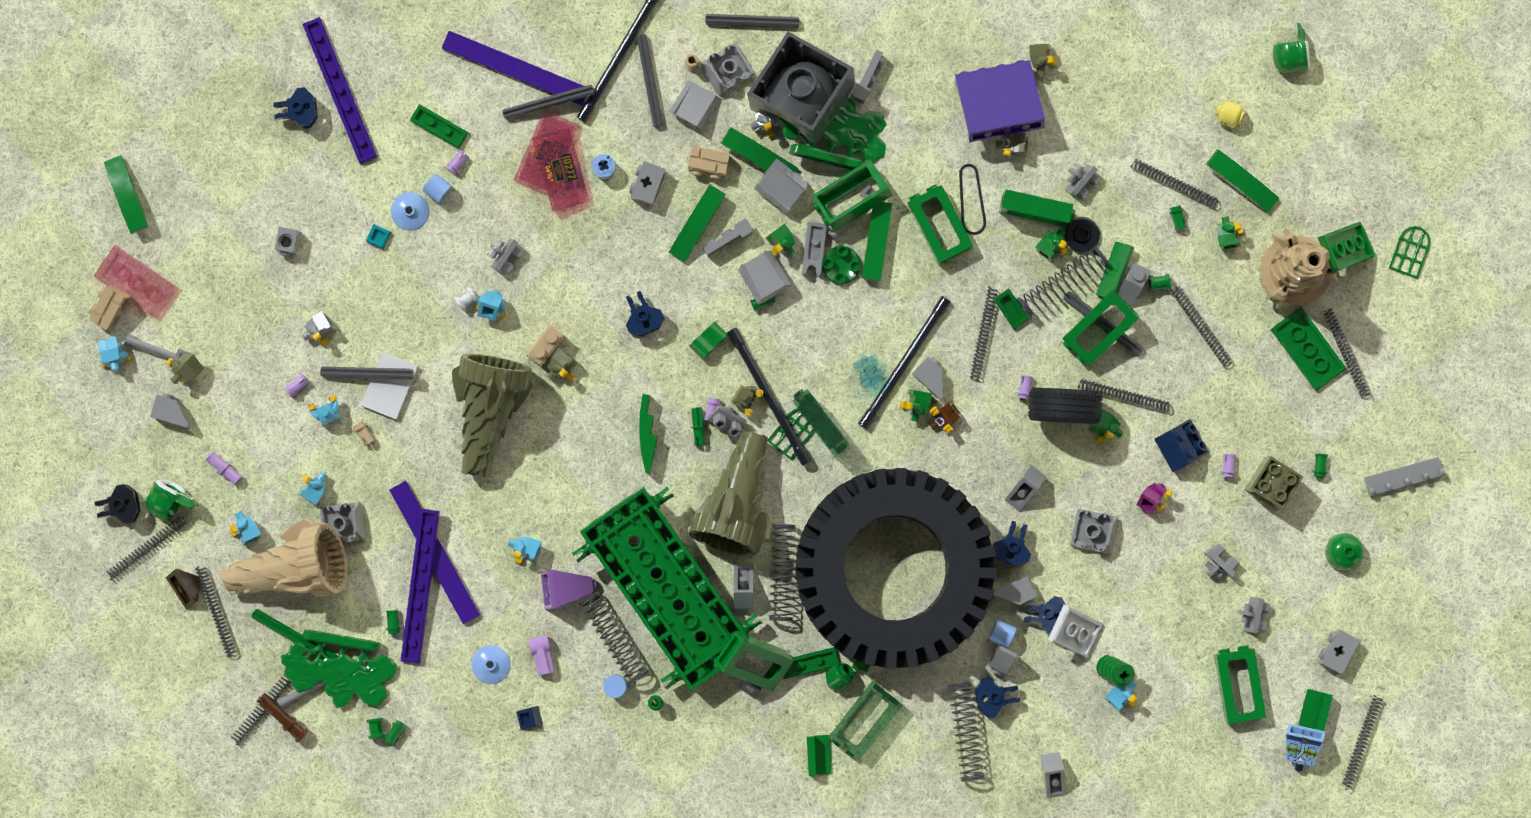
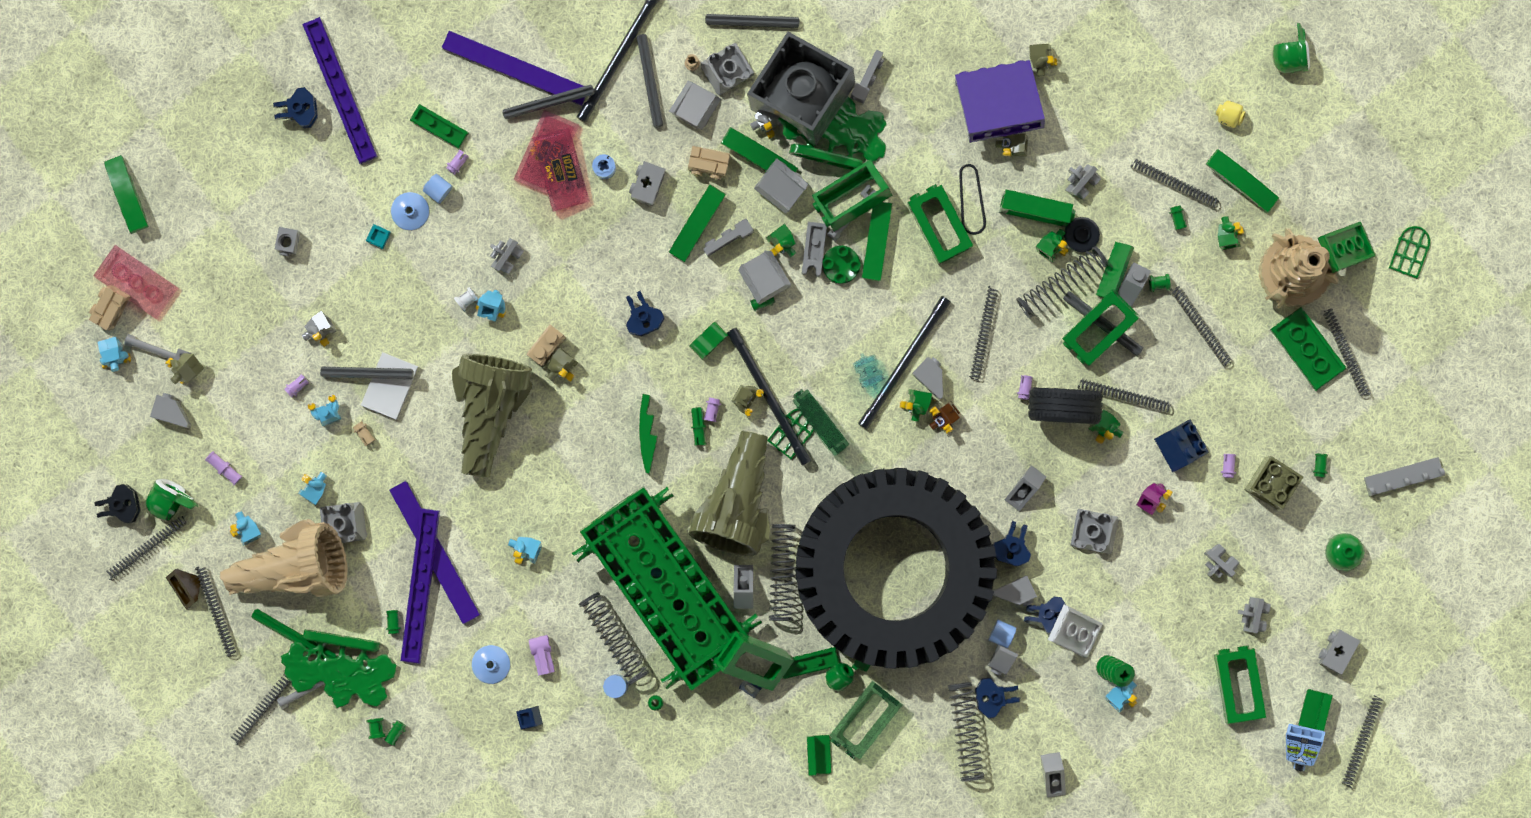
(289, 723): reddish brown pin -> none
(564, 587): medium lavender slope -> none
(725, 419): light grey hips -> none
(1011, 309): green tile -> none

